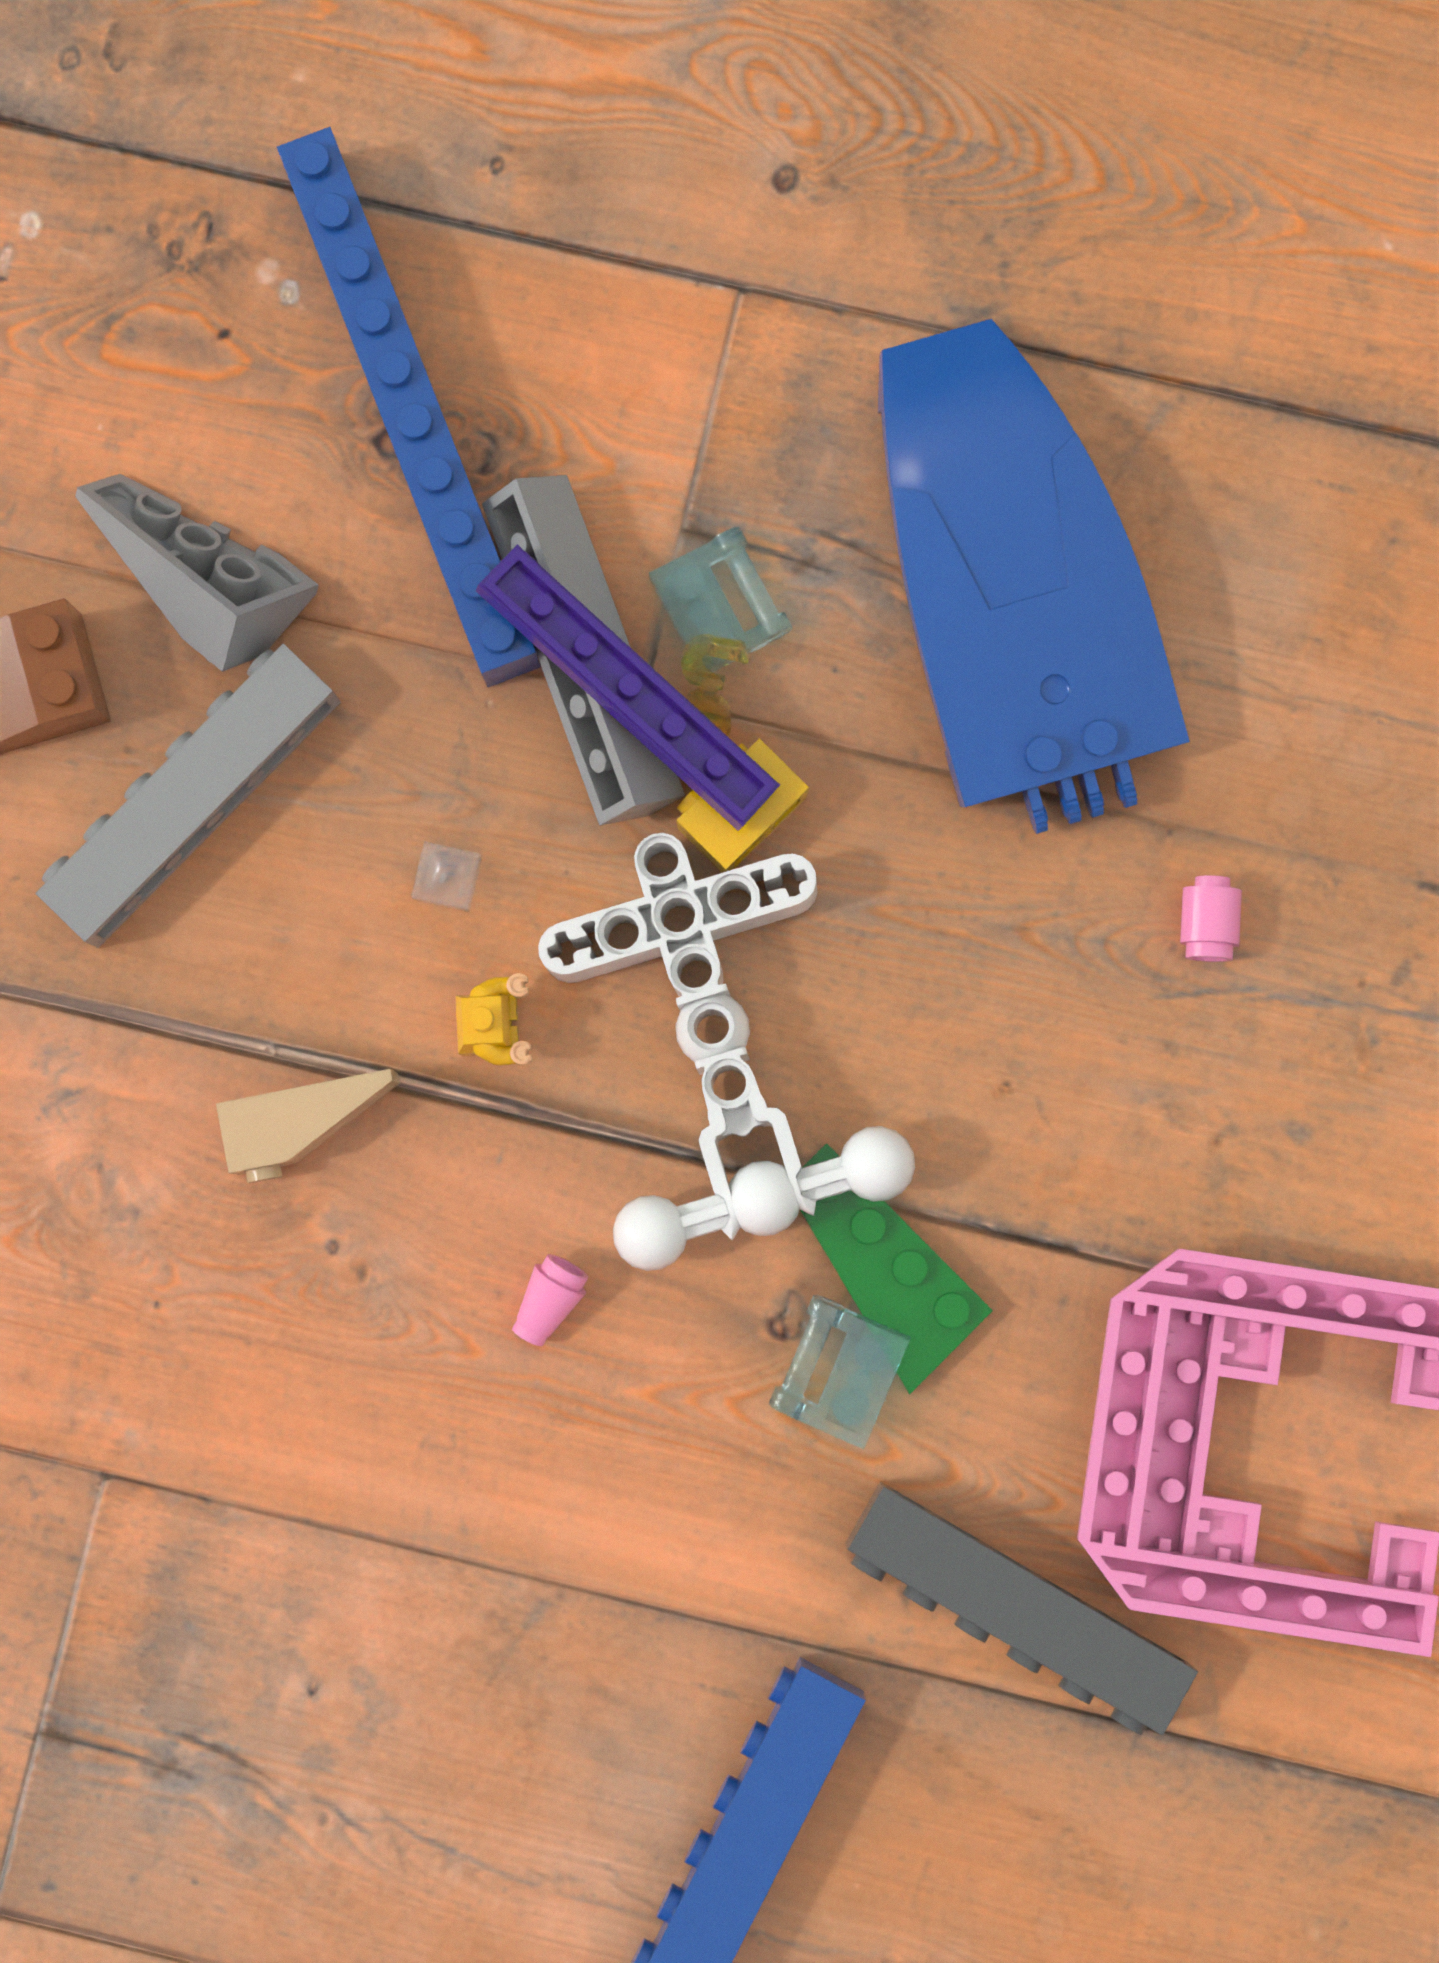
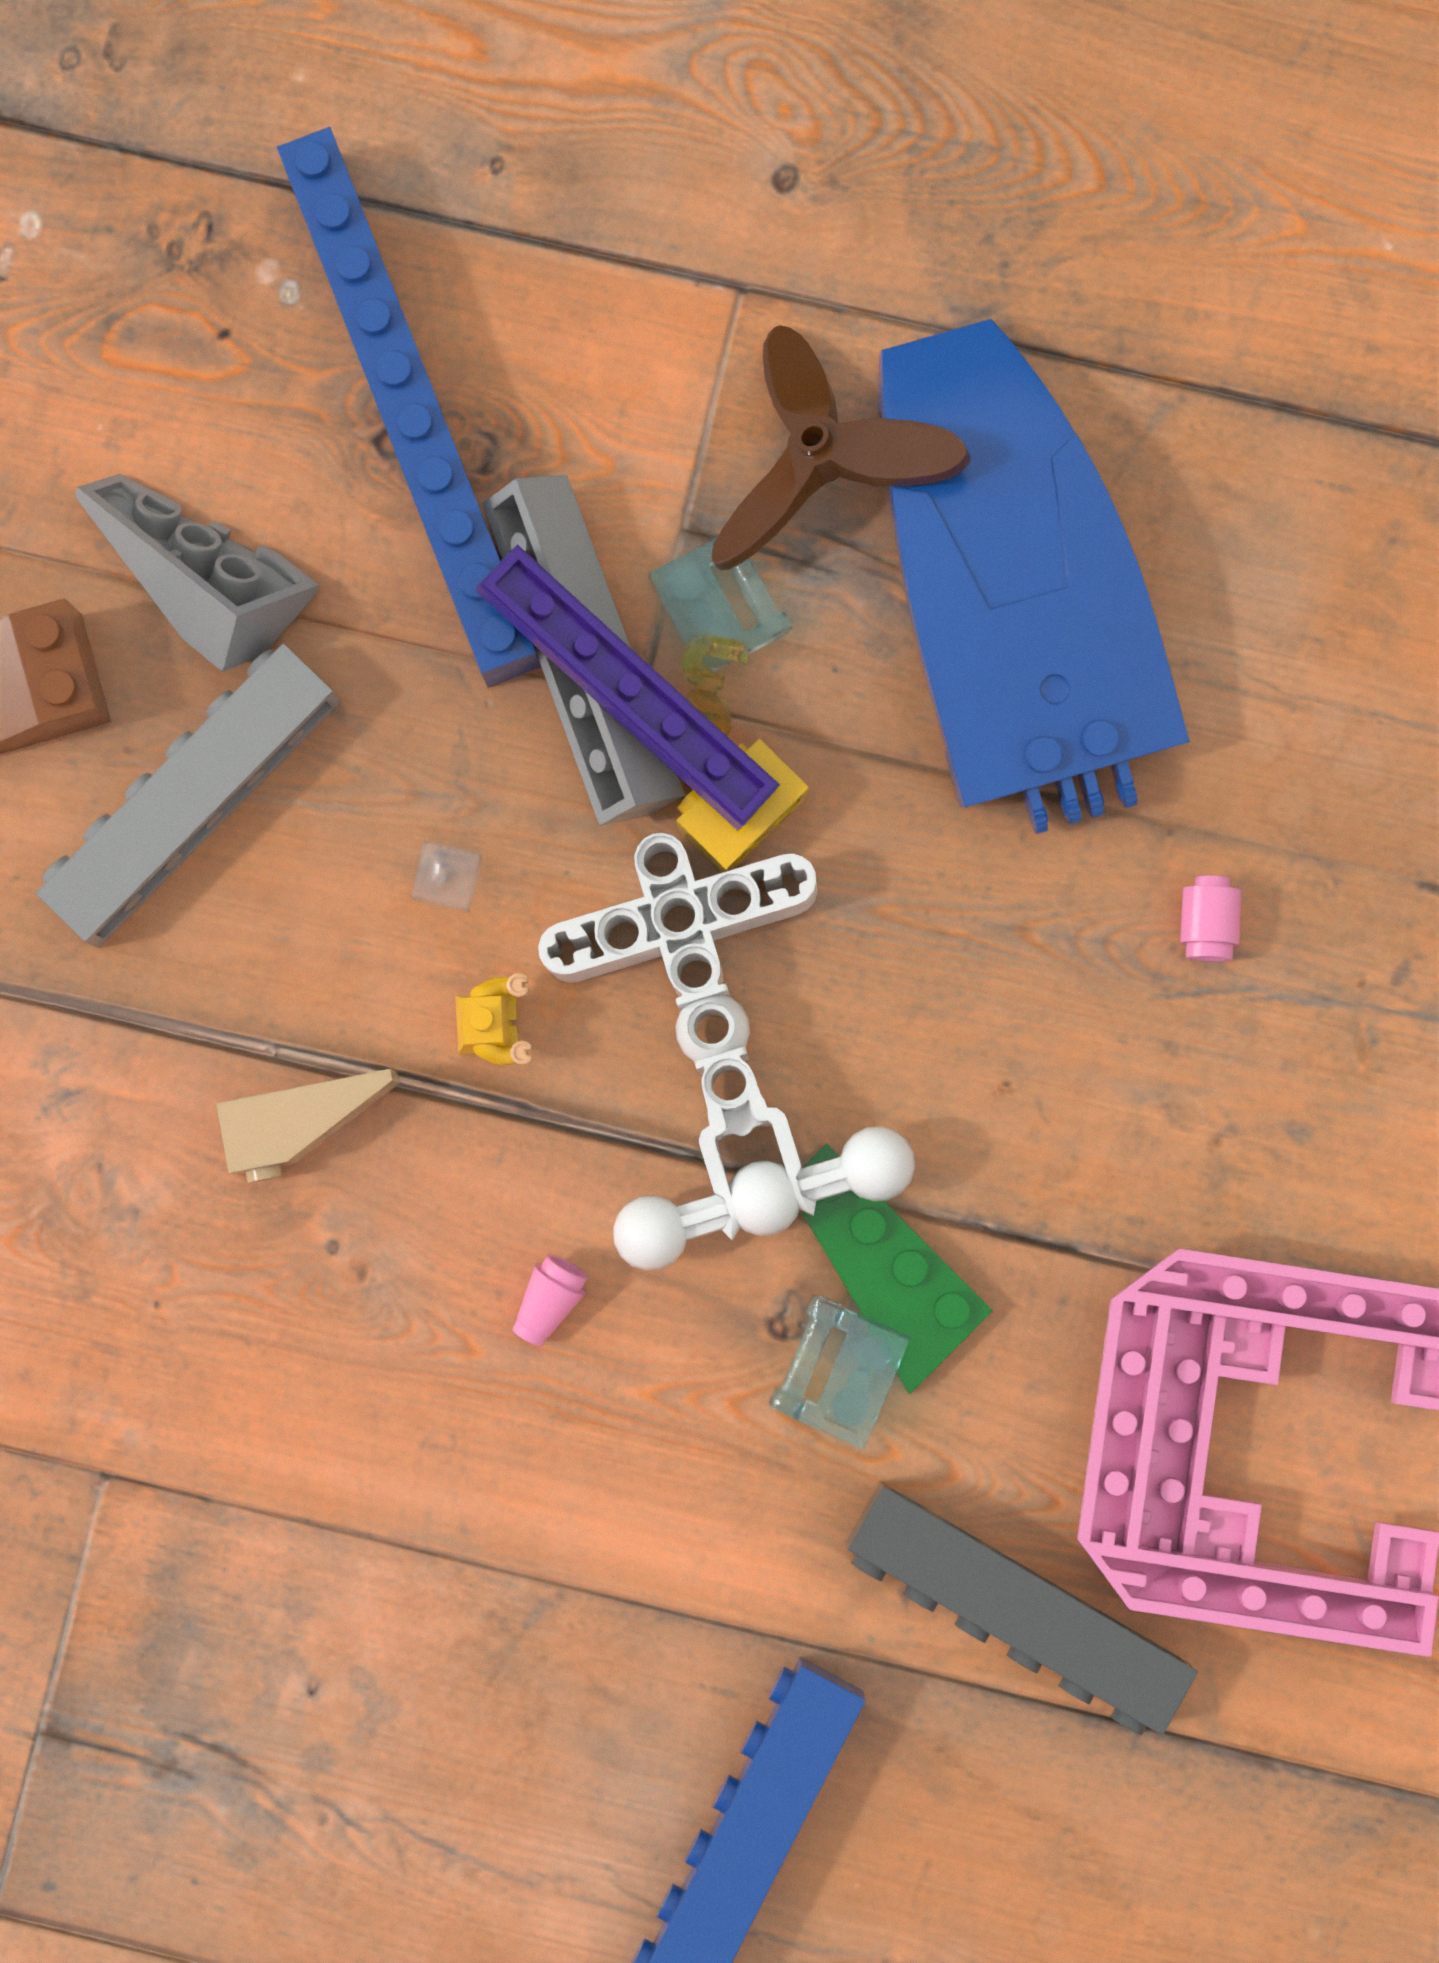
(823, 450): none -> reddish brown piece

